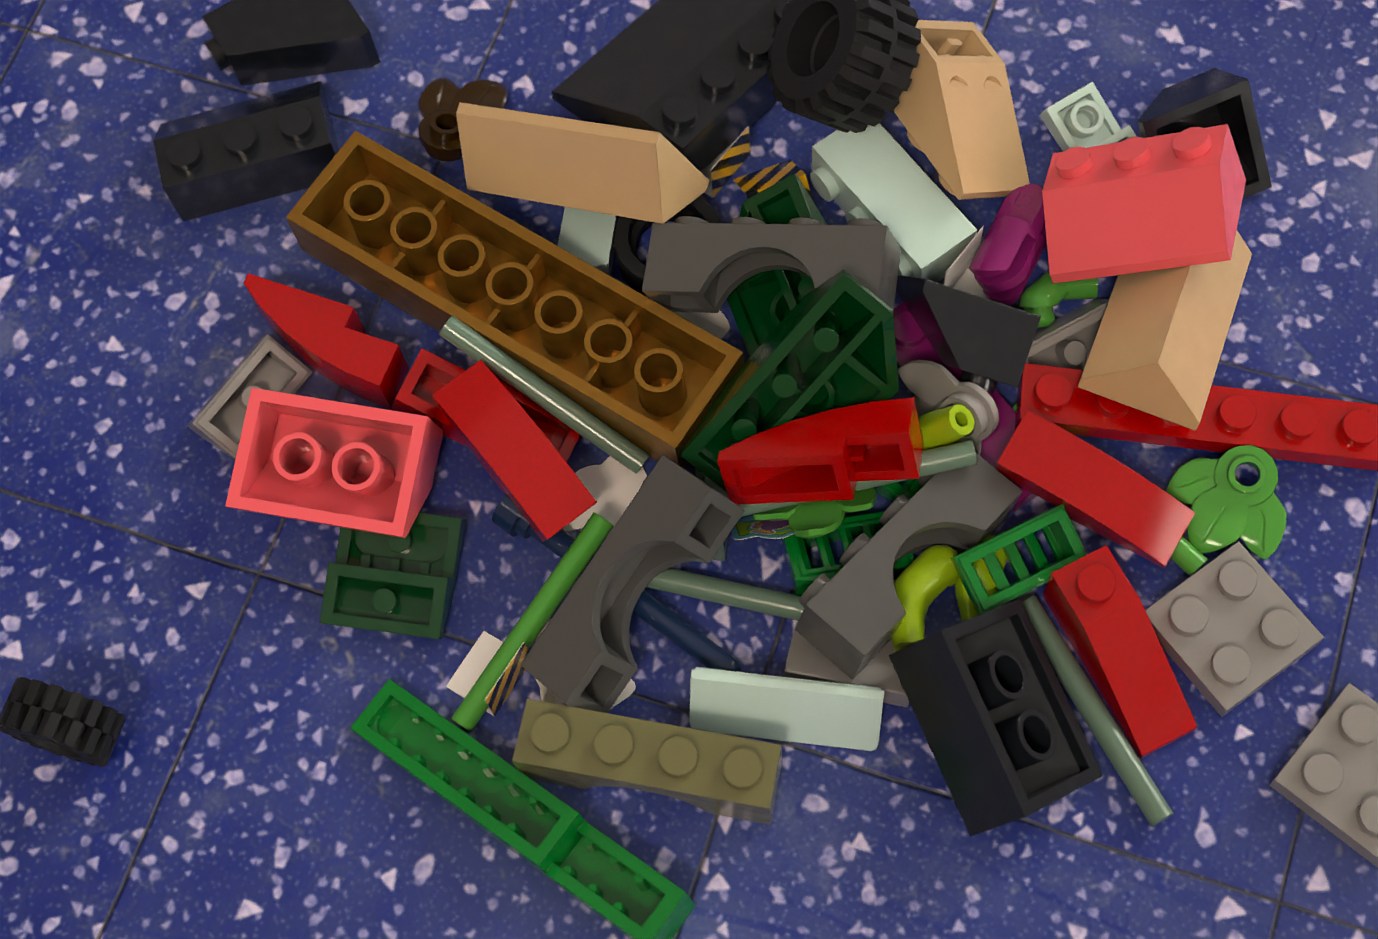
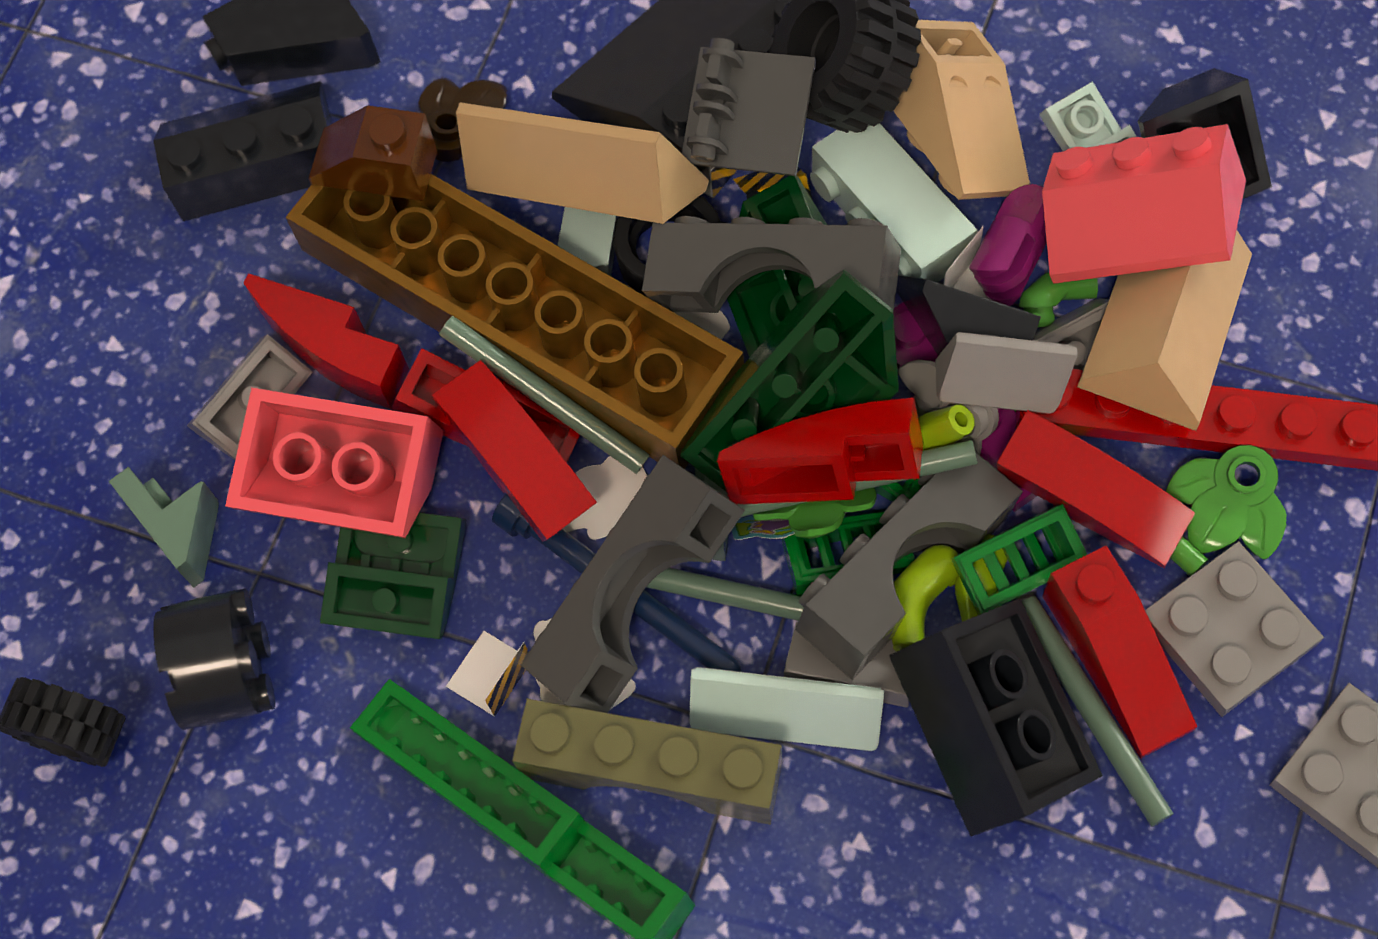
(178, 526): none -> sand green slope
(213, 659): none -> black brick
(376, 153): none -> reddish brown slope
(534, 617): bright green bar -> none
(748, 109): none -> dark grey hinge
(1004, 372): none -> light grey slope

